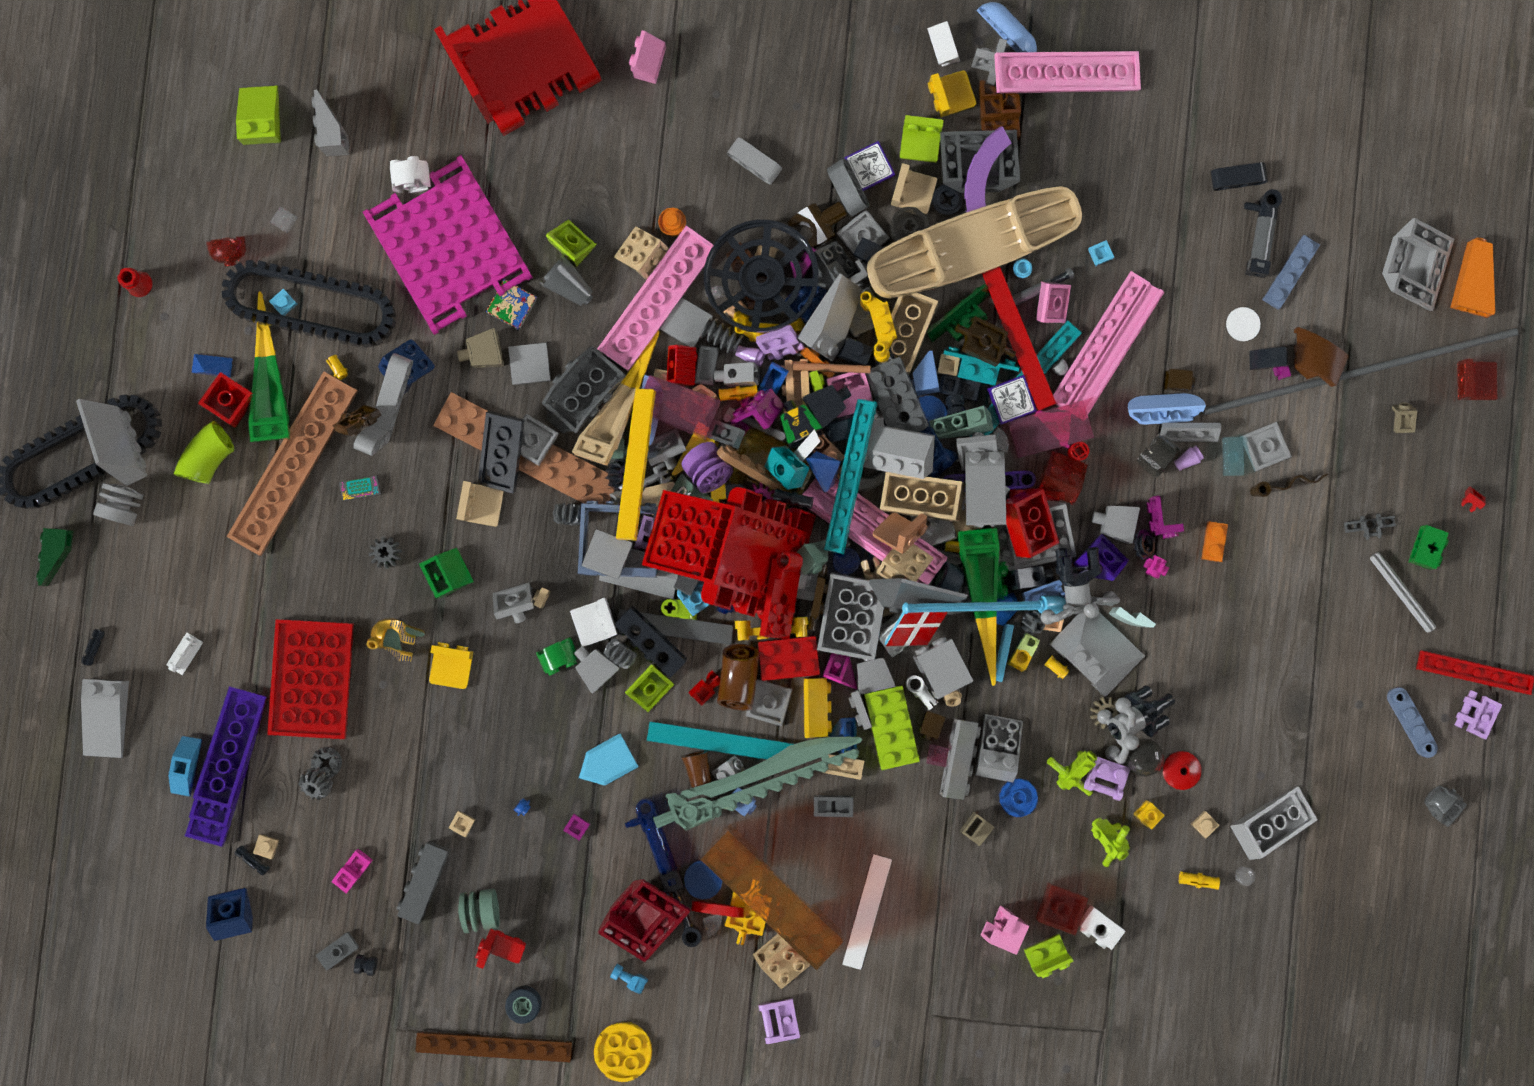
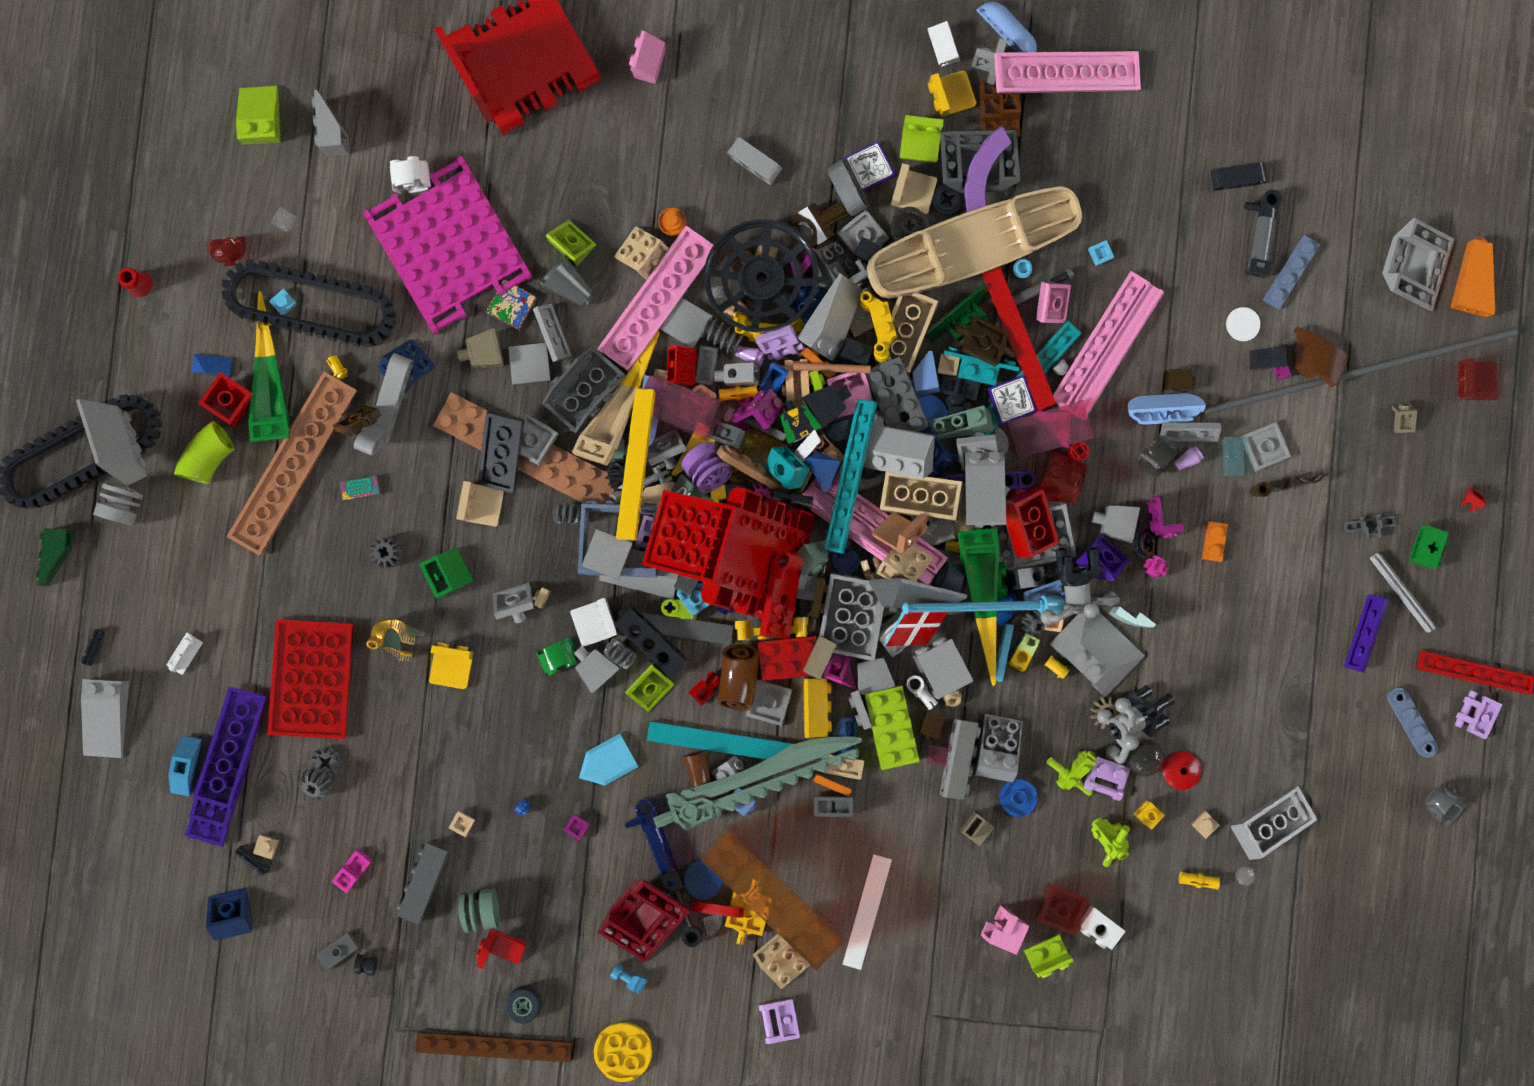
(552, 332): none -> light grey plate
(819, 657): none -> dark tan brick
(832, 785): none -> orange tile
(1366, 633): none -> dark purple plate

